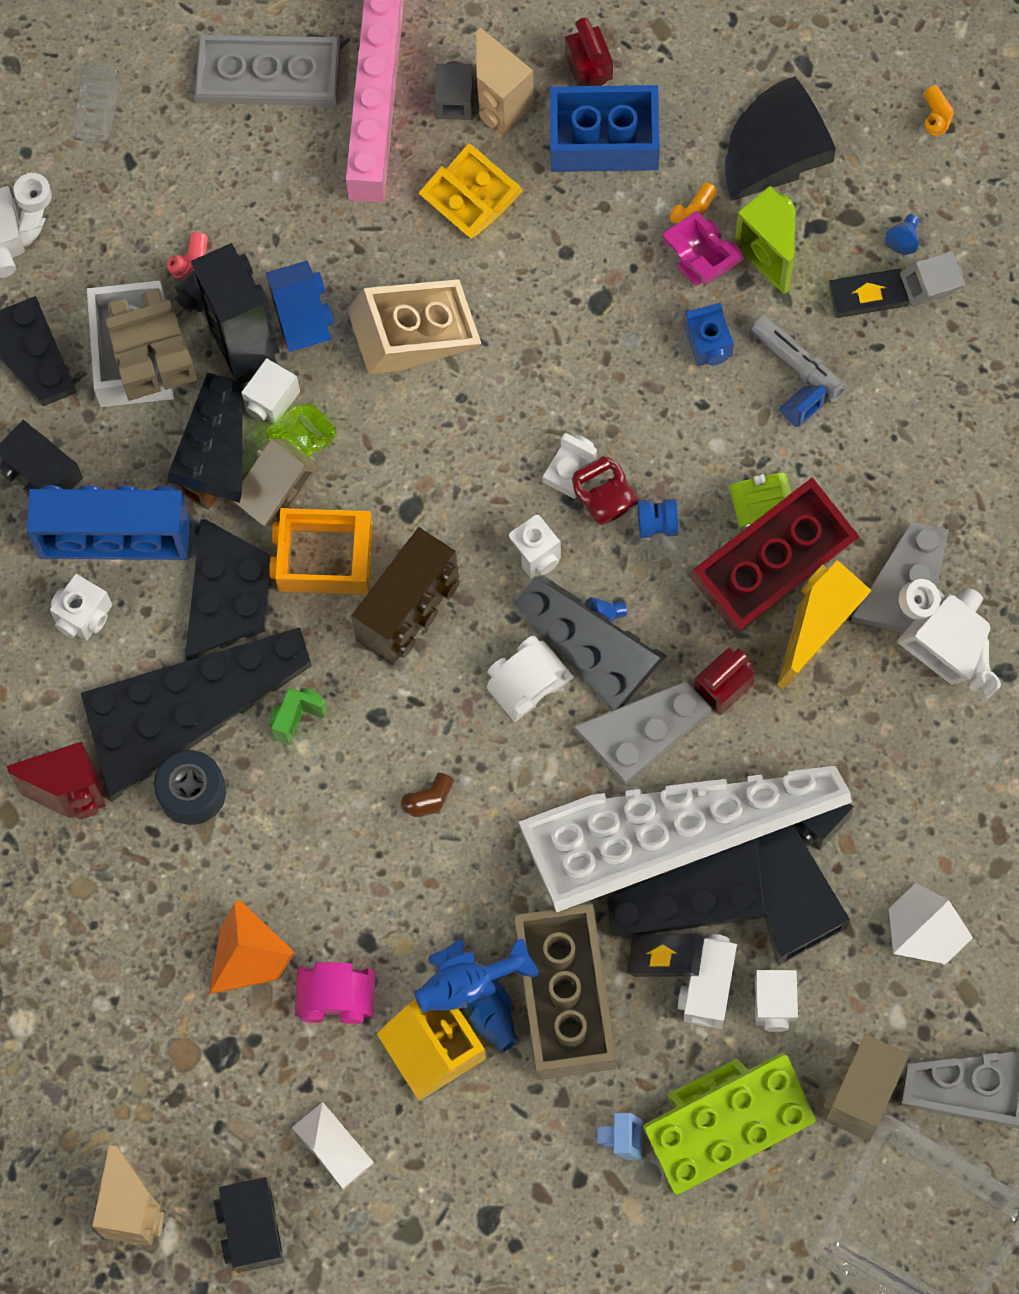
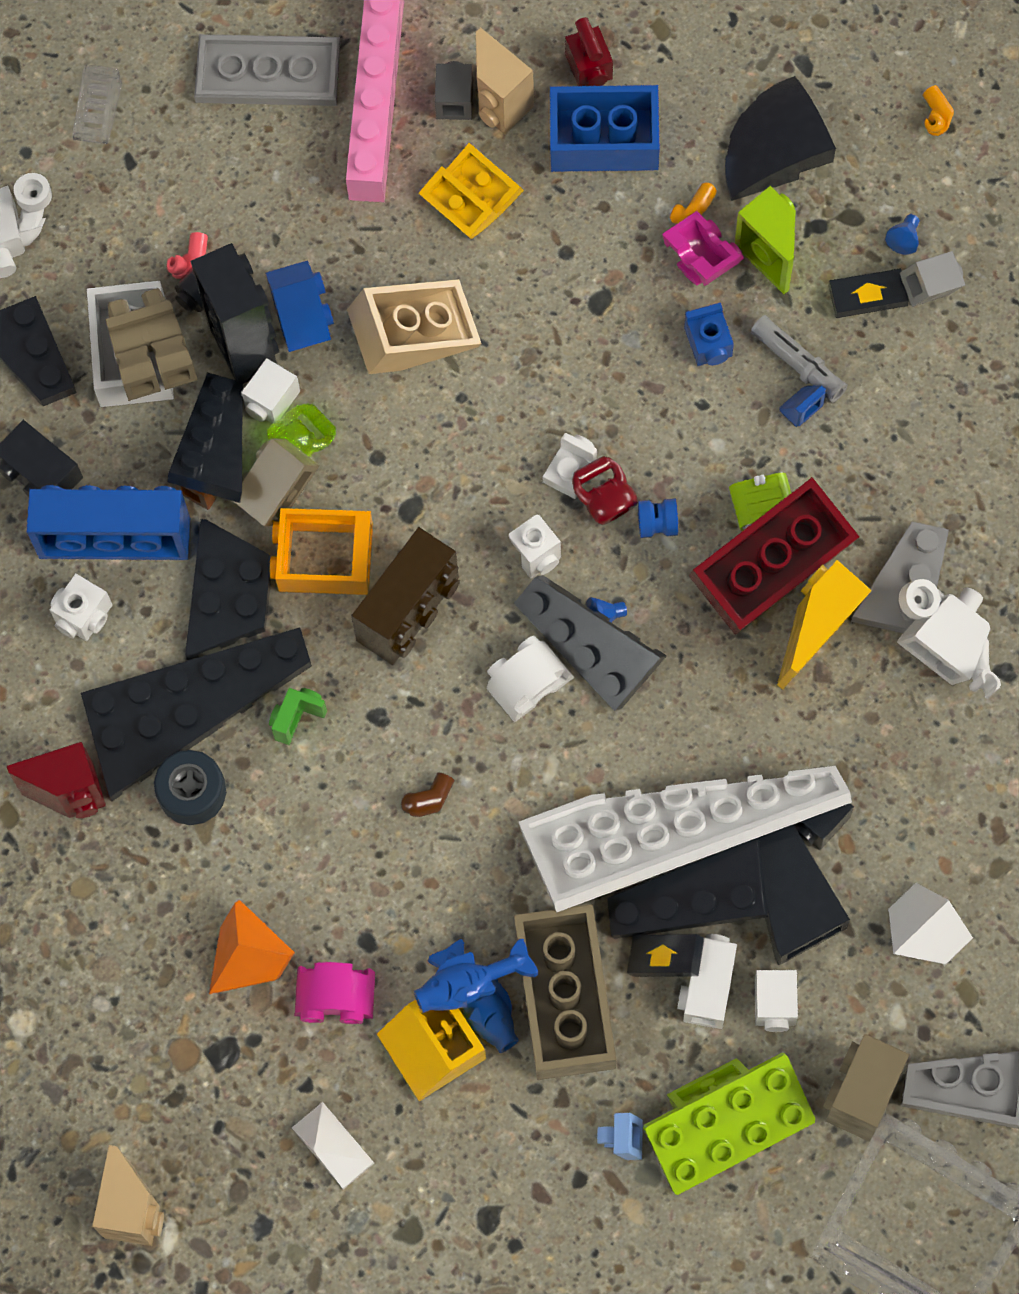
(250, 1225): black brick -> none
(643, 730): light grey wing -> none
(725, 680): dark red brick -> none

